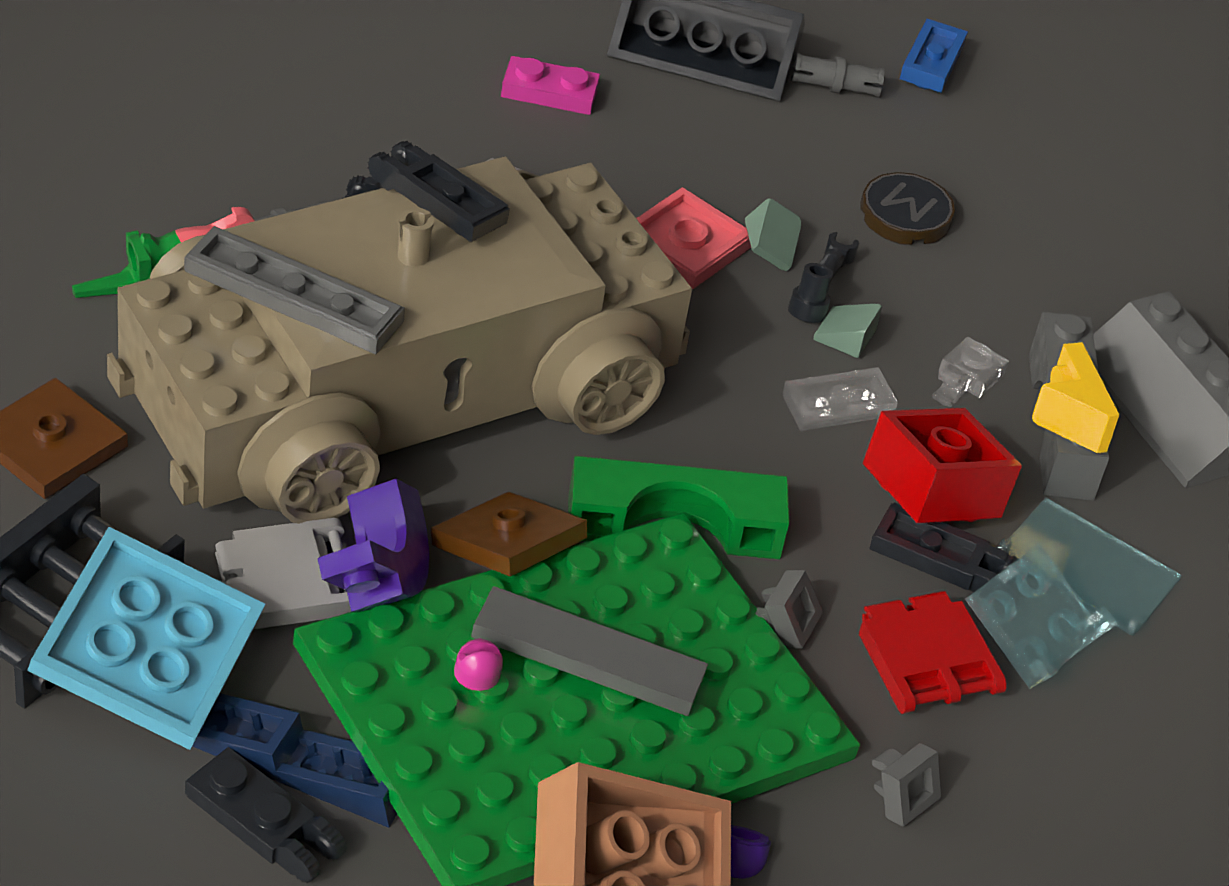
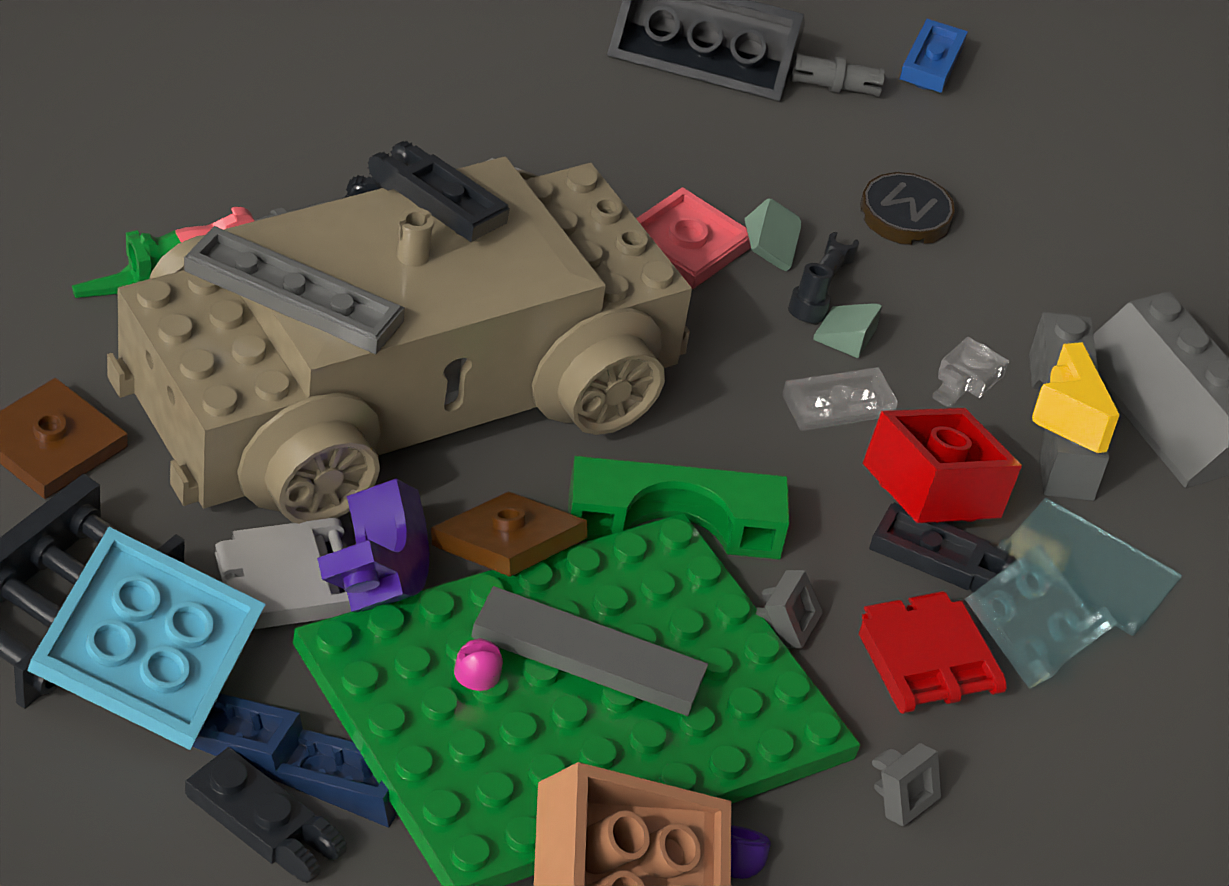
(550, 85): dark pink plate -> none

